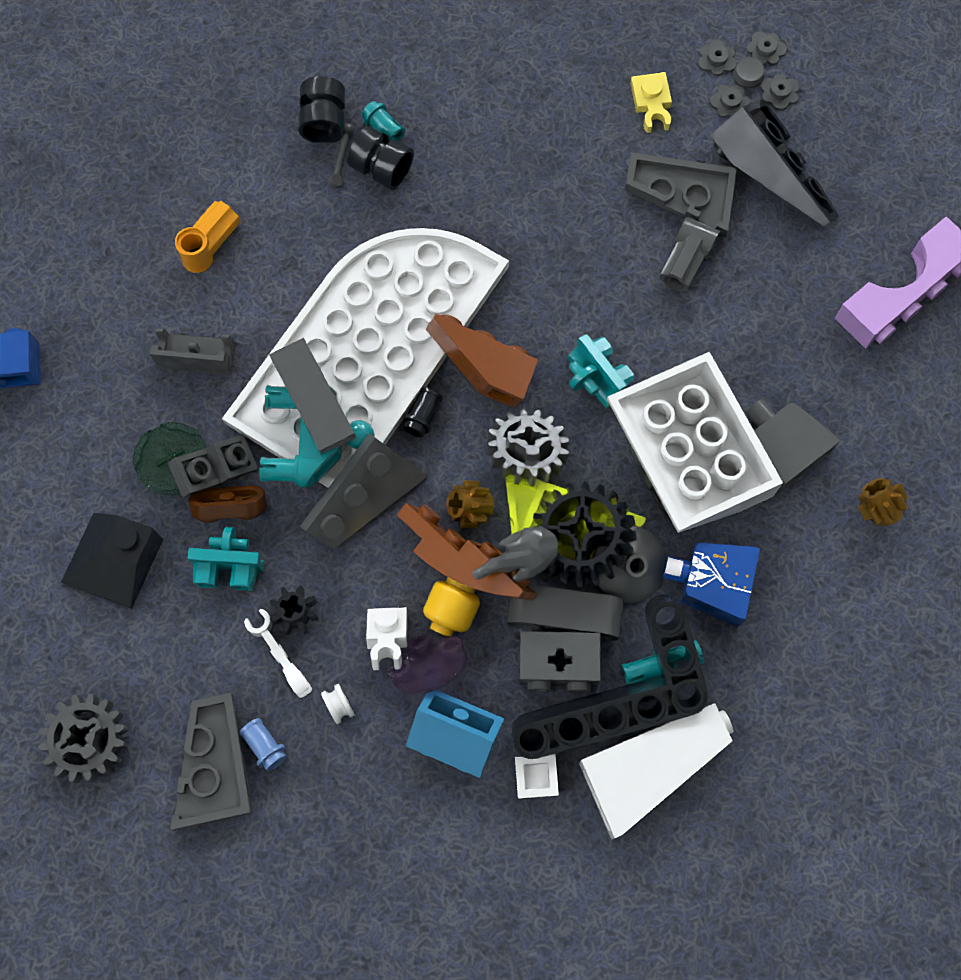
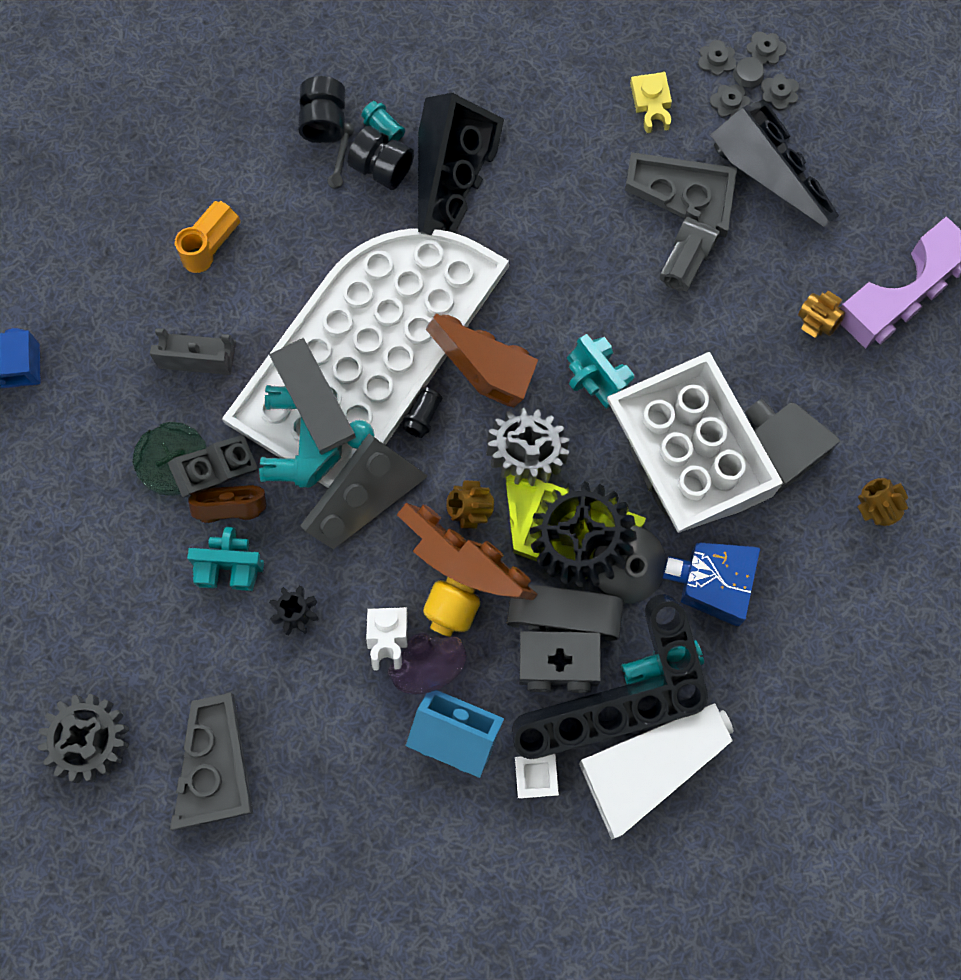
(113, 558): black slope -> none
(263, 745): medium blue pin -> none
(294, 676): white piece -> none
(337, 704): white bush -> none
(452, 148): none -> black wedge
(527, 550): dark grey piece -> none
(821, 314): none -> pearl gold gear

